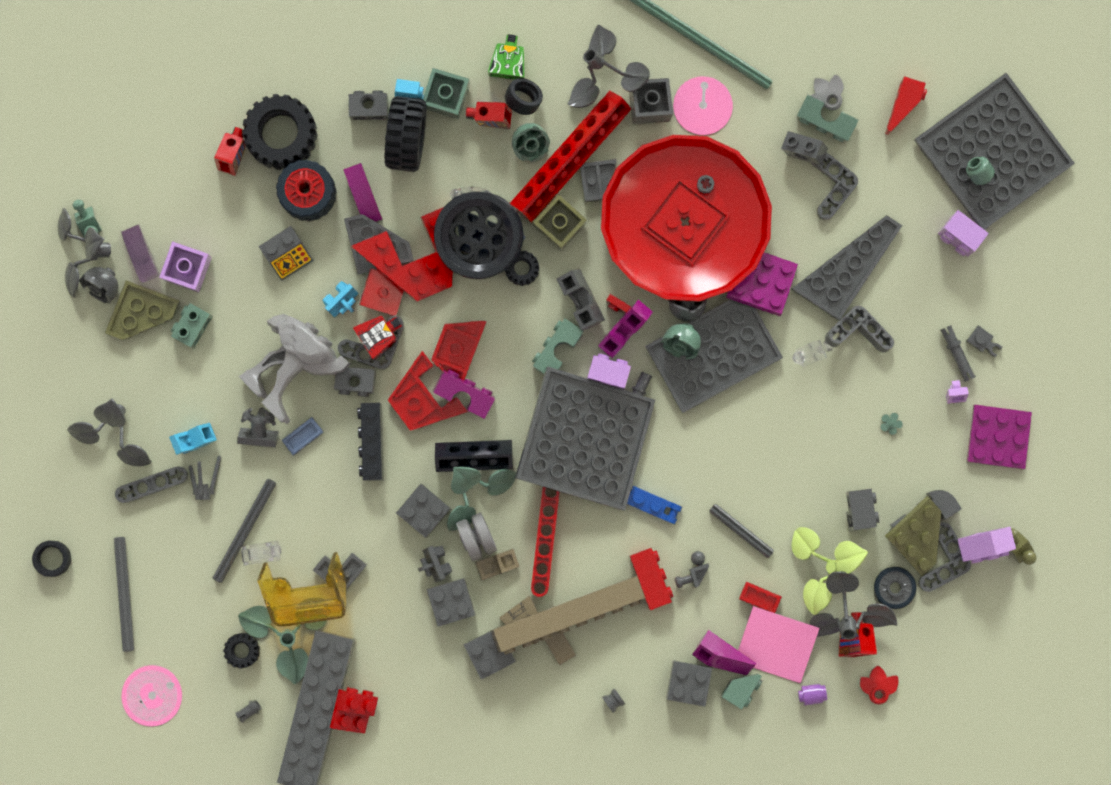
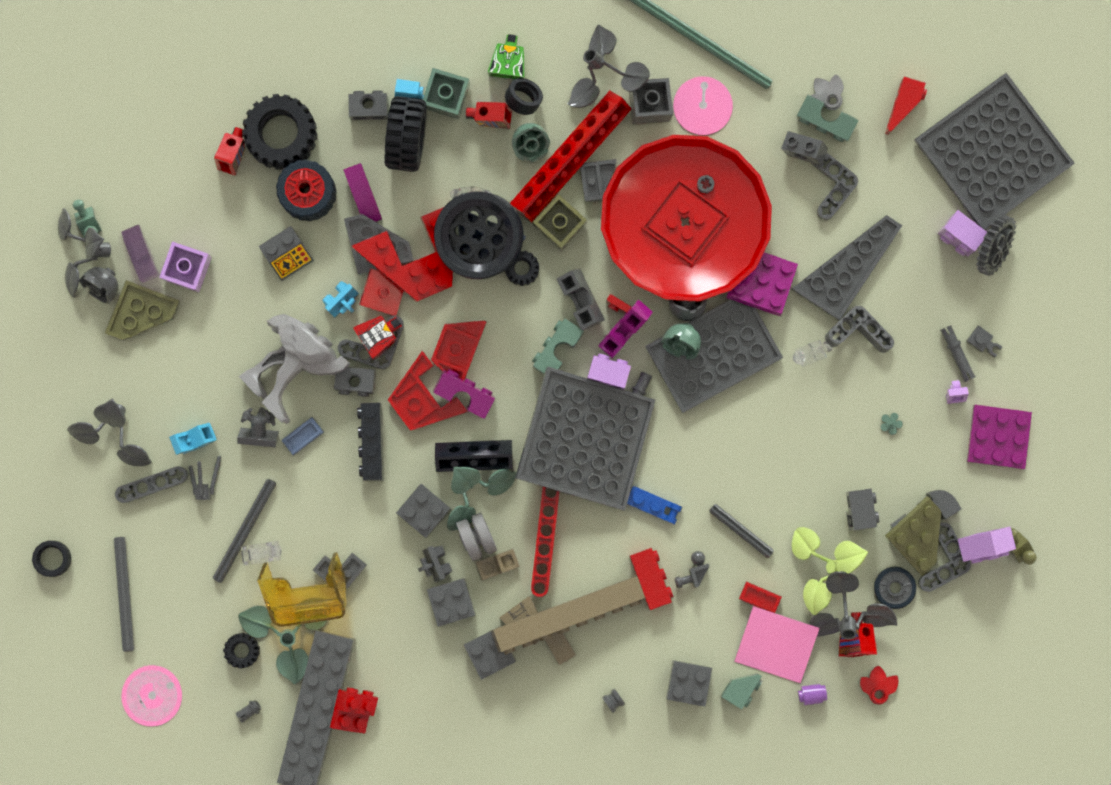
(191, 325): sand green brick -> none
(721, 655): magenta slope -> none
(980, 170): sand green head -> none
(996, 245): none -> dark grey gear

